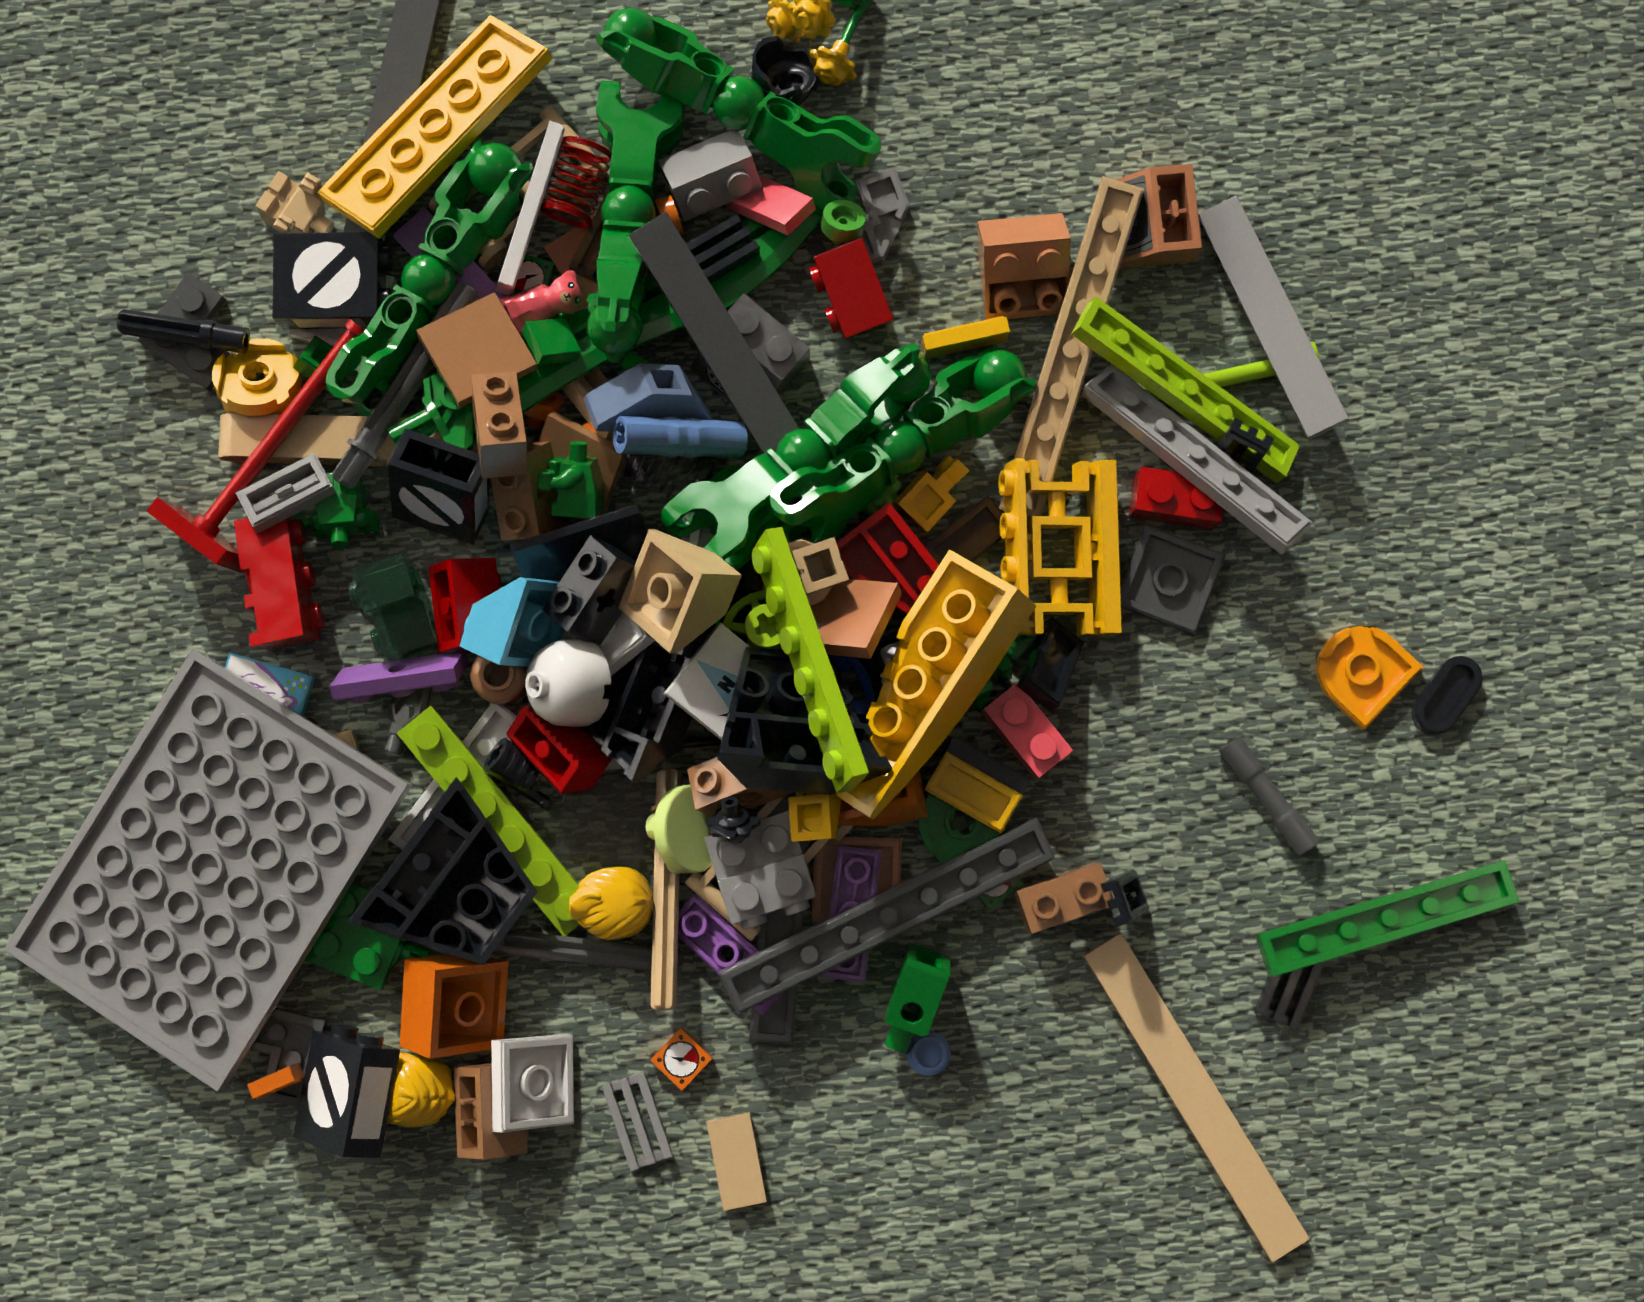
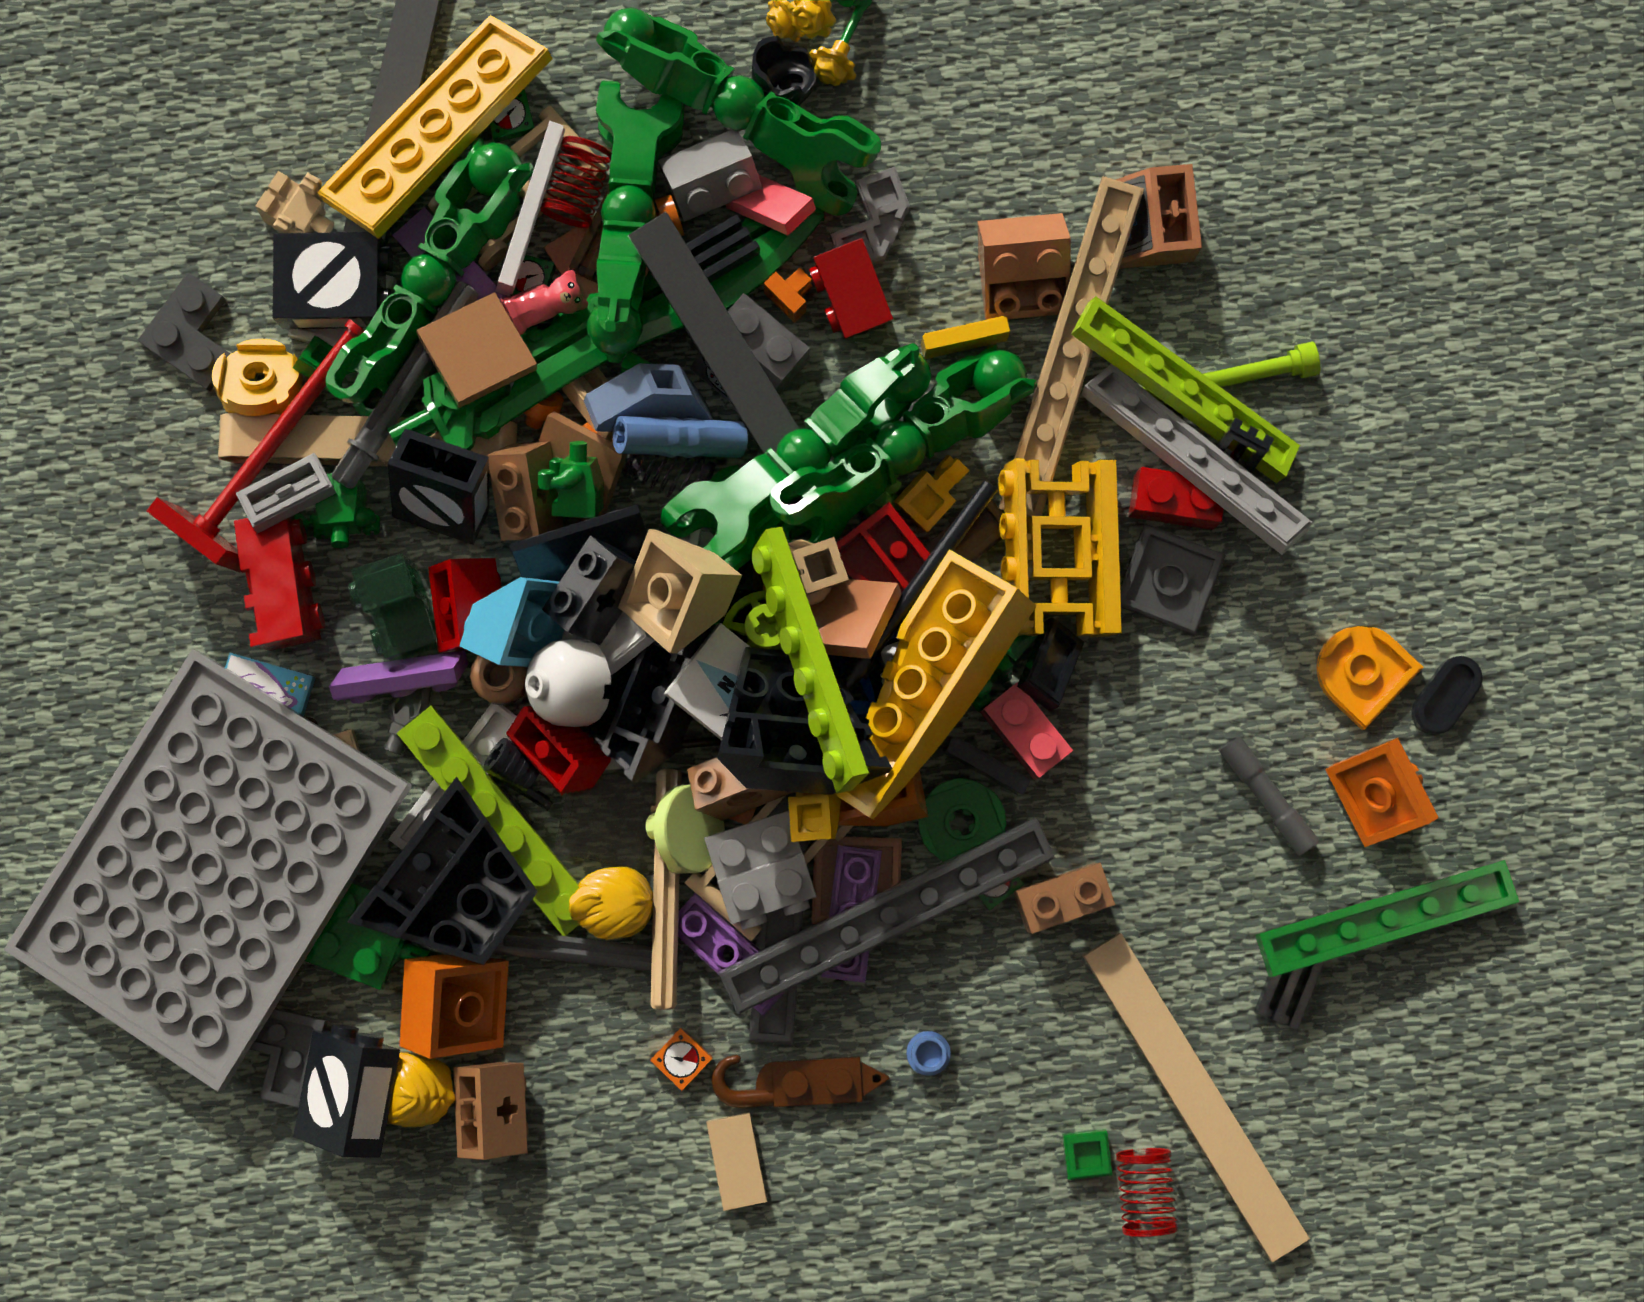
(205, 333): black axle -> none
(276, 1081): orange tile -> none
(499, 424): medium nougat brick -> none
(513, 120): none -> tile
(532, 1082): white tile -> none
(551, 341): green tile -> none
(649, 1156): light grey tile -> none
(732, 821): black plant -> none
(789, 293): none -> orange tile
(800, 1082): none -> reddish brown plate
(843, 221): bright green tile -> none
(863, 667): none -> black bar
(919, 981): green torso -> none
(973, 792): yellow tile -> none
(1087, 1154): none -> green tile
(1121, 897): black tile -> none
(1160, 1155): none -> red piece
(1273, 318): light grey tile -> none
(1382, 792): none -> orange tile

